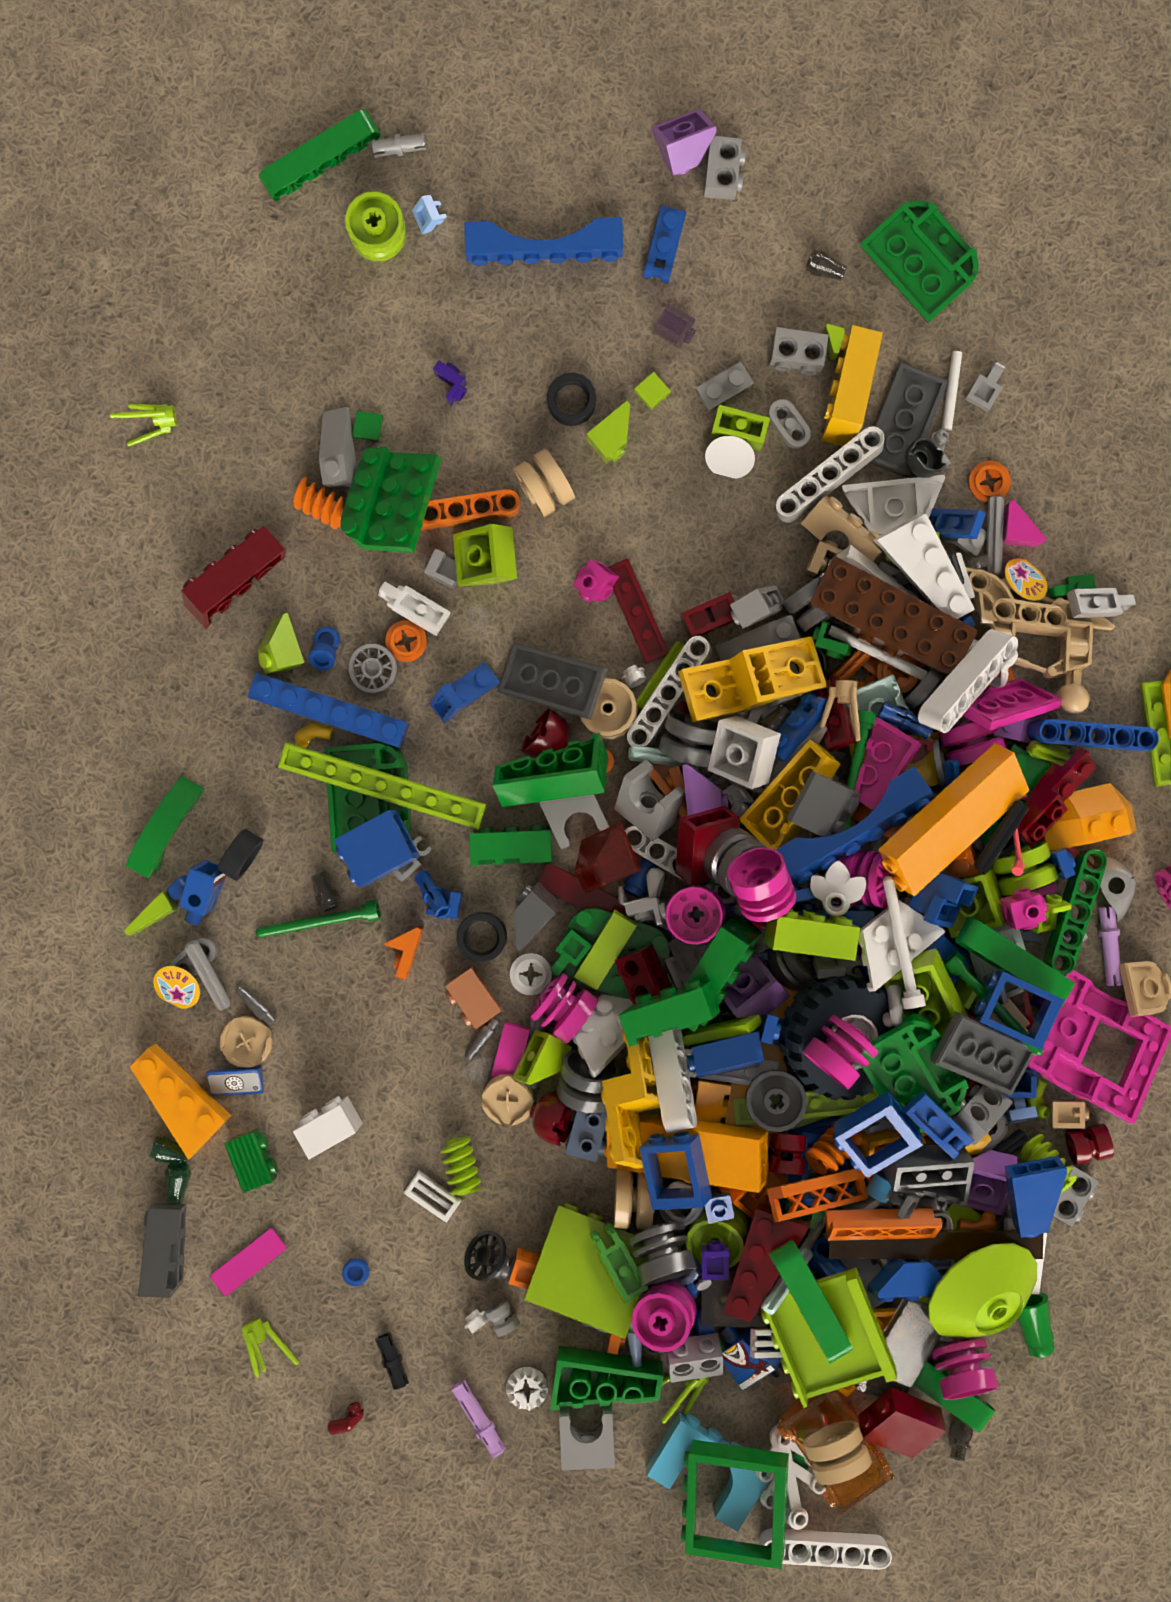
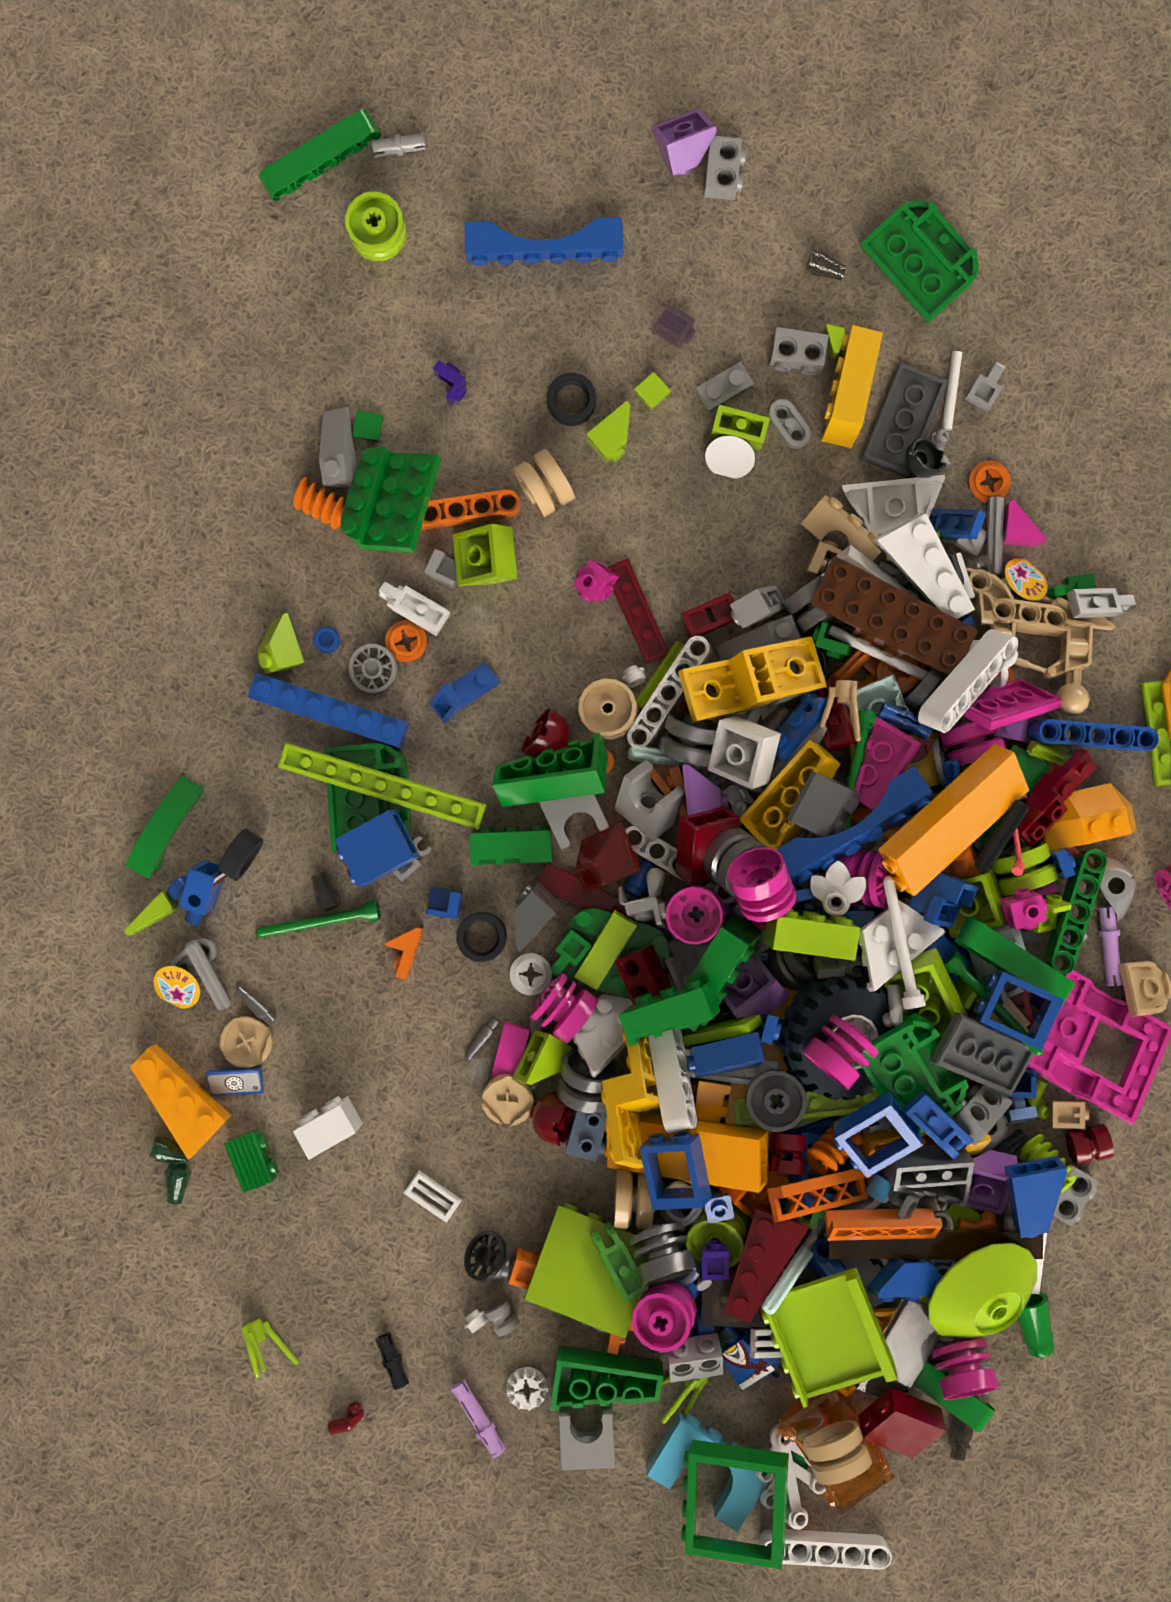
(162, 416): lime plant -> none
(163, 1250): dark grey wedge -> none
(231, 575): dark red wedge -> none
(248, 1262): dark pink piece -> none
(310, 731): yellow arm -> none
(322, 656): blue tile -> none
(355, 1272): blue tile -> none
(427, 214): light blue tile -> none
(432, 894): blue pin -> none
(461, 1166): lime piece -> none
(473, 998): nougat brick -> none
(552, 681): dark grey tile -> none
(635, 1347): sand blue animal -> none
(665, 243): blue plate -> none
(811, 1301): green beam -> none
(835, 463): white beam -> none

